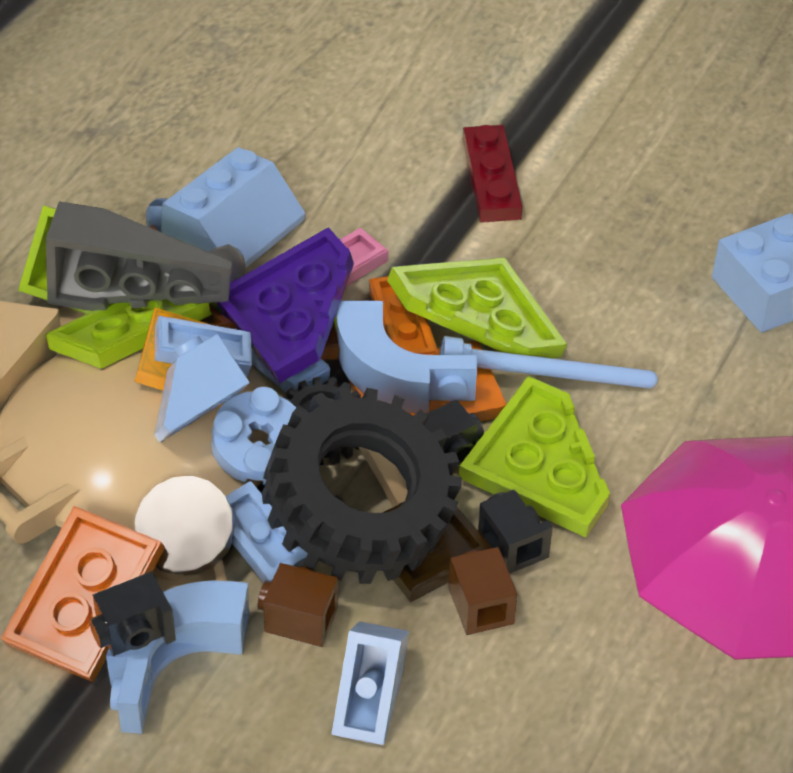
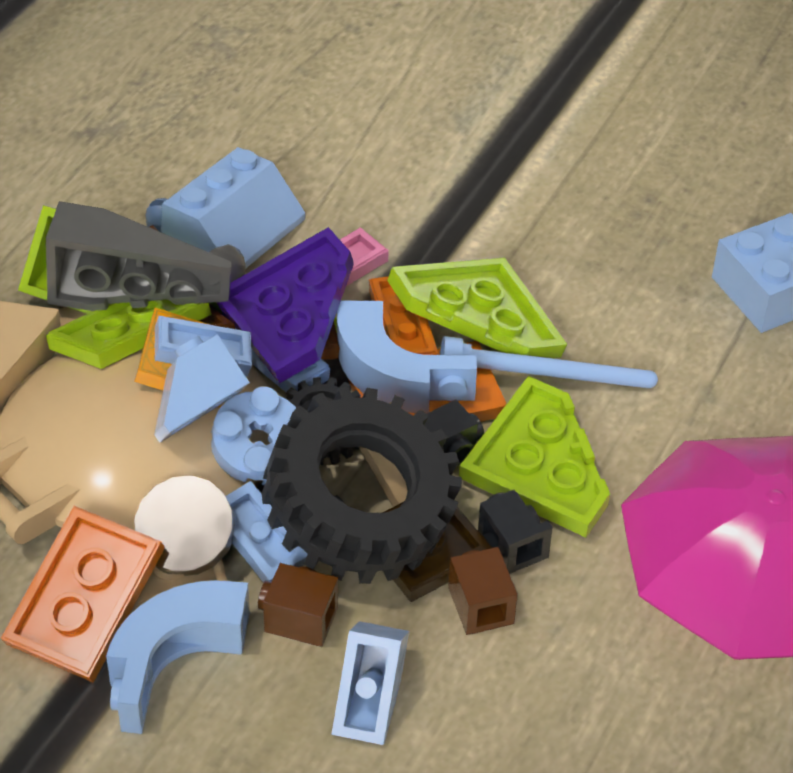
(132, 615): black brick -> none
(492, 173): dark red plate -> none

